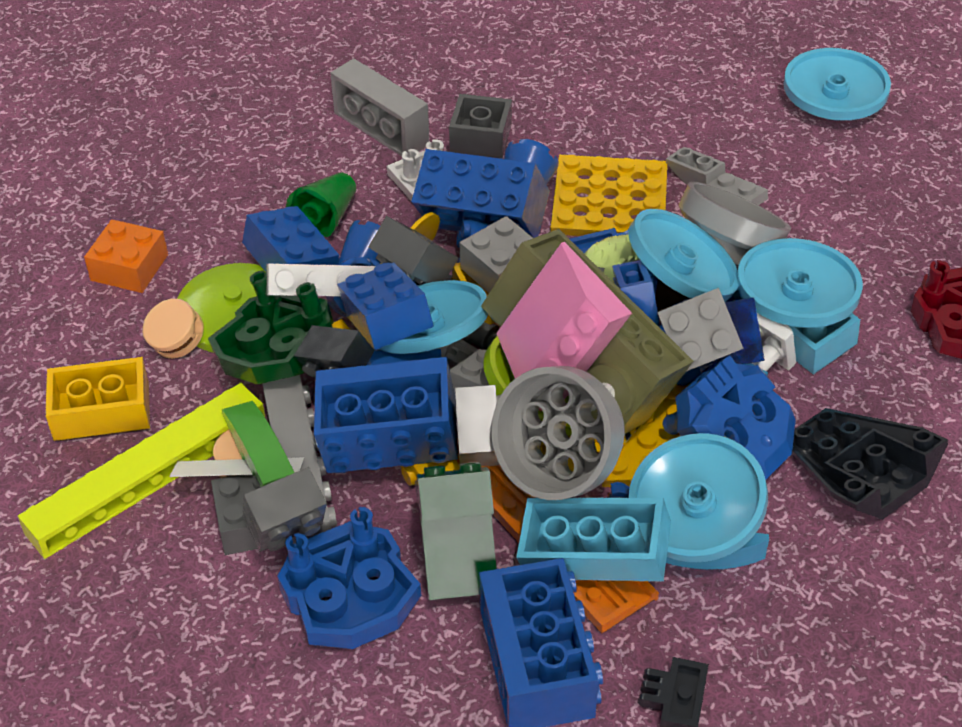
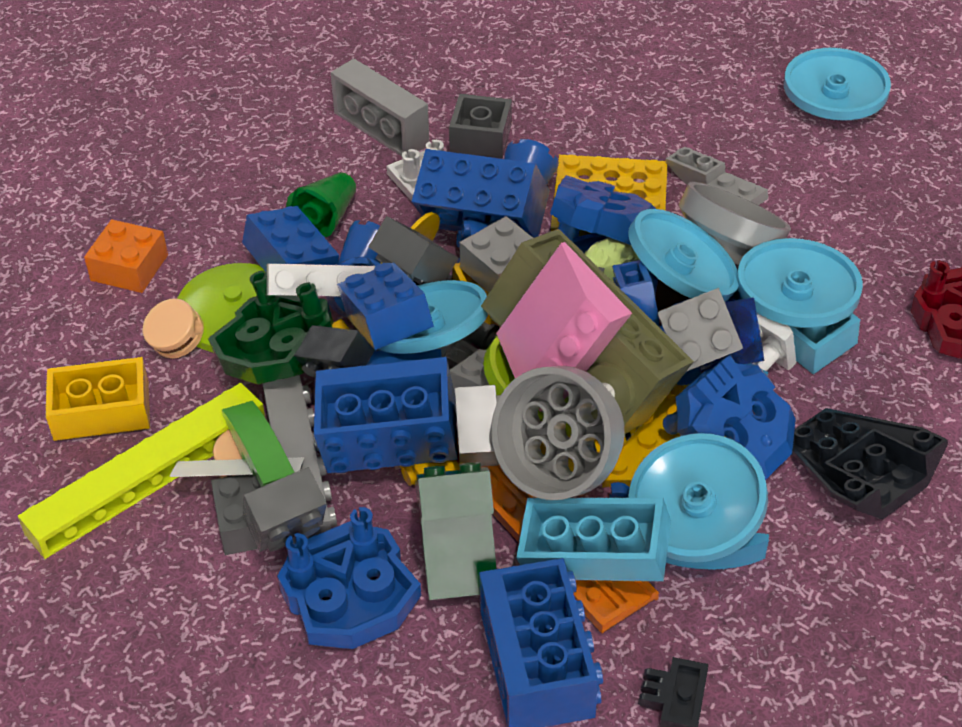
(595, 209): none -> blue brick

